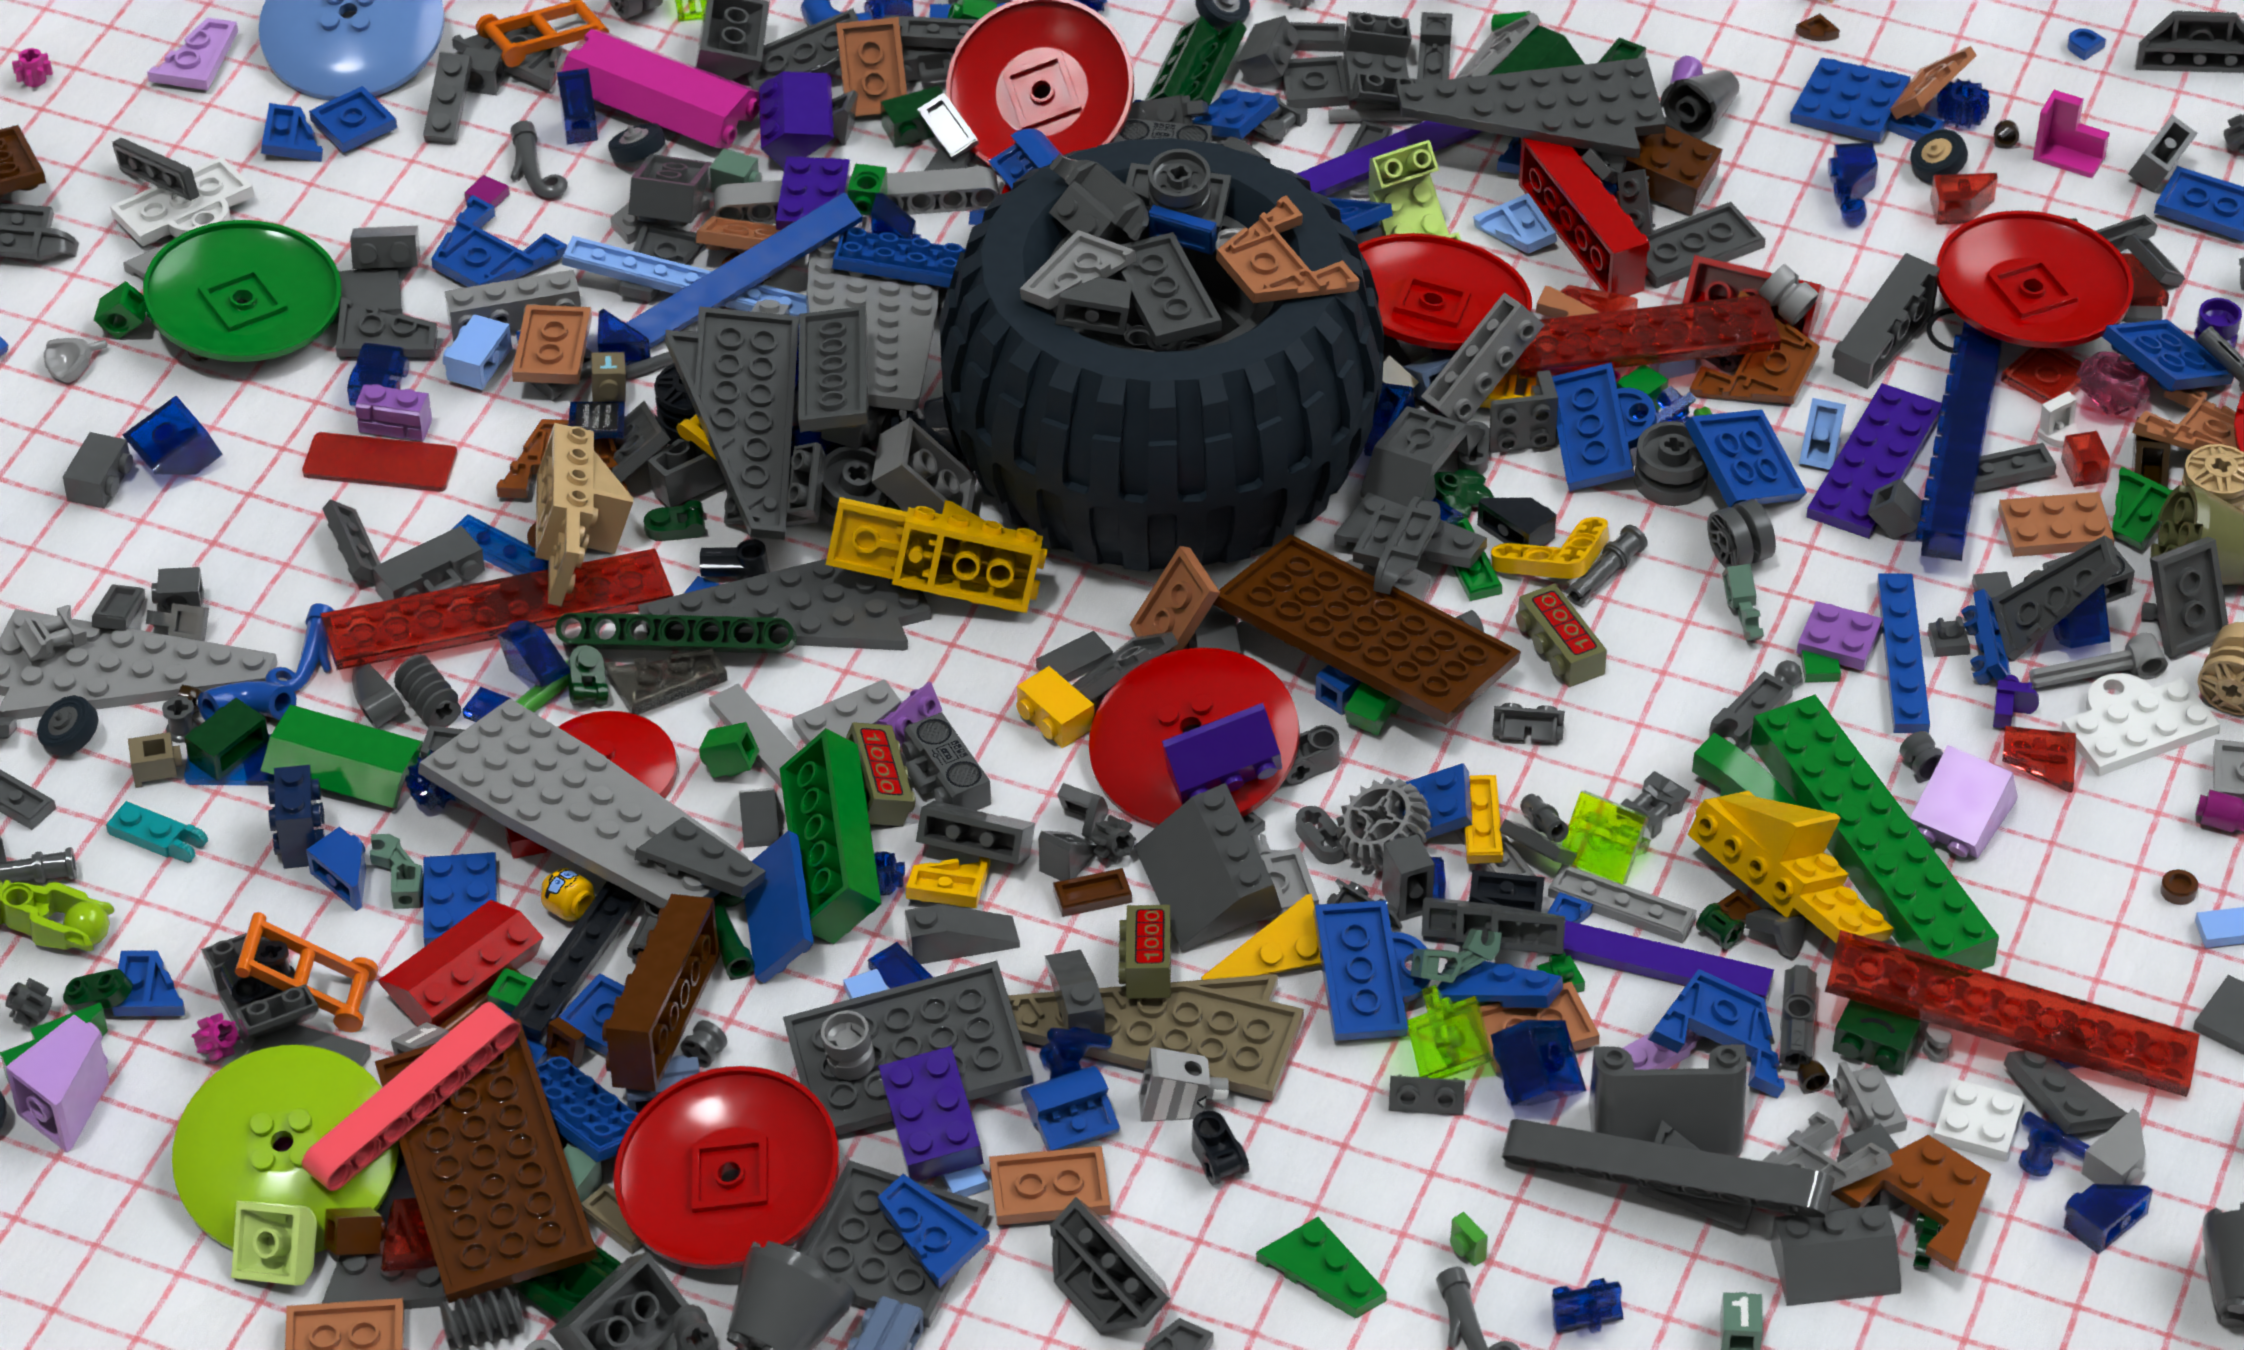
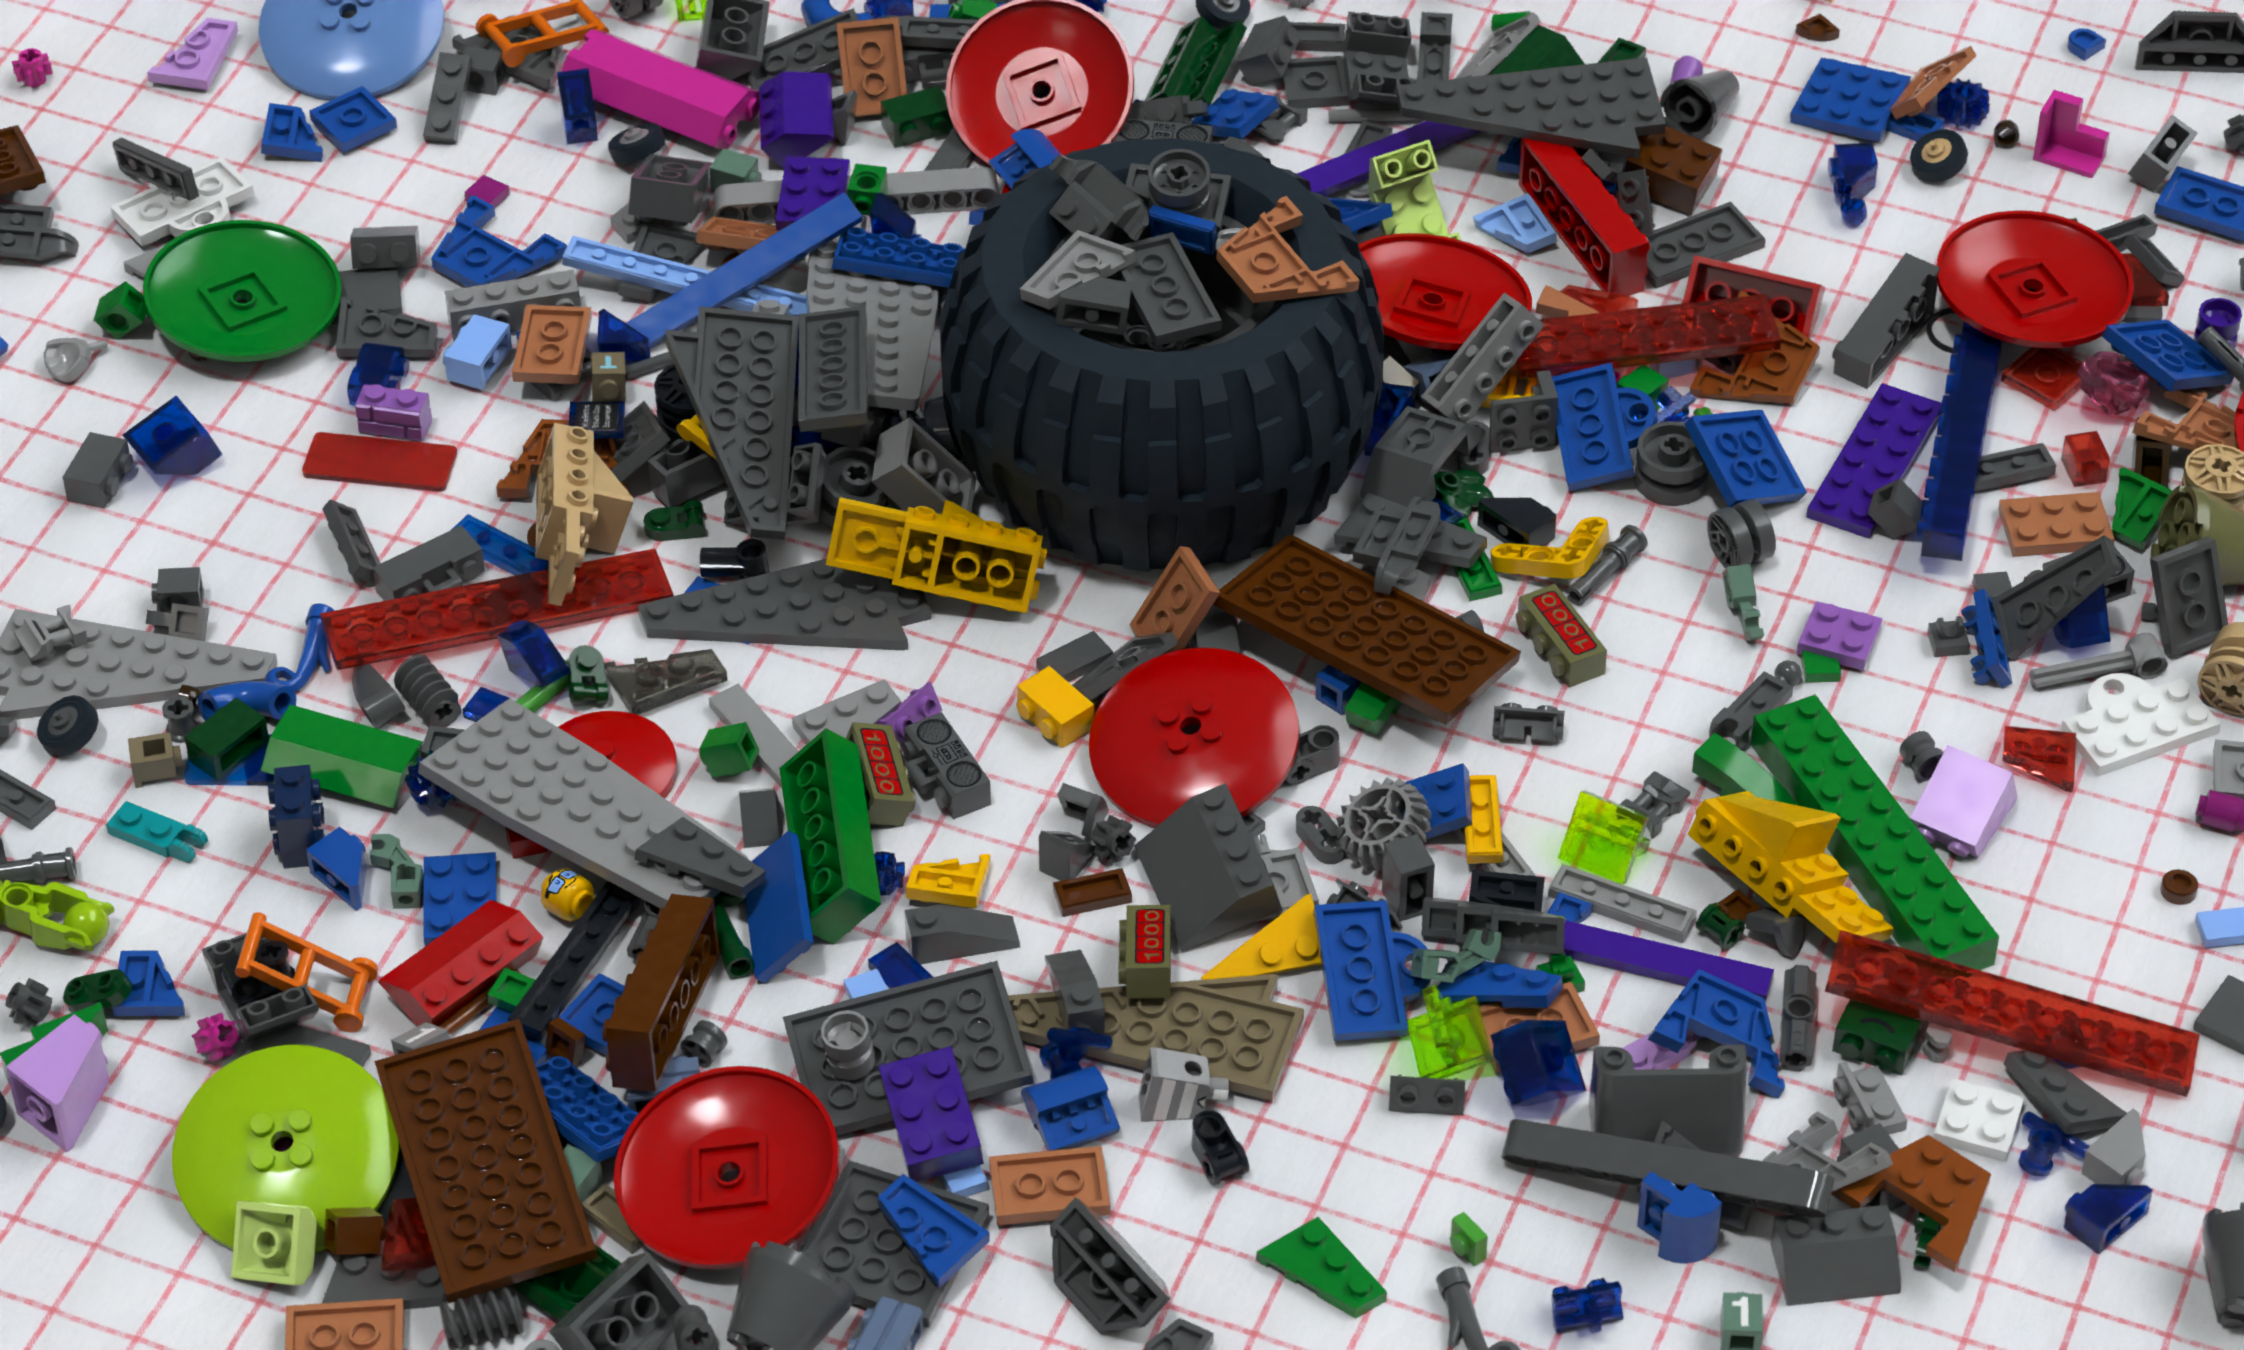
(118, 607): dark grey tile -> none
(410, 1096): coral beam -> none
(524, 139): dark grey plant -> none
(661, 624): dark green beam -> none
(948, 126): tile -> none
(975, 832): dark grey piece -> none
(1223, 752): dark purple slope -> none
(1439, 878): clear blue tile -> none
(1538, 842): dark grey tile -> none
(1544, 818): dark grey pin -> none
(1680, 1220): none -> blue brick
(1790, 296): light grey wheel -> none
(1812, 1076): dark brown hinge -> none
(1822, 433): light blue slope -> none
(1903, 653): blue plate -> none
(1961, 196): clear red slope -> none
(2013, 697): dark purple piece -> none
(2058, 419): white tile -> none

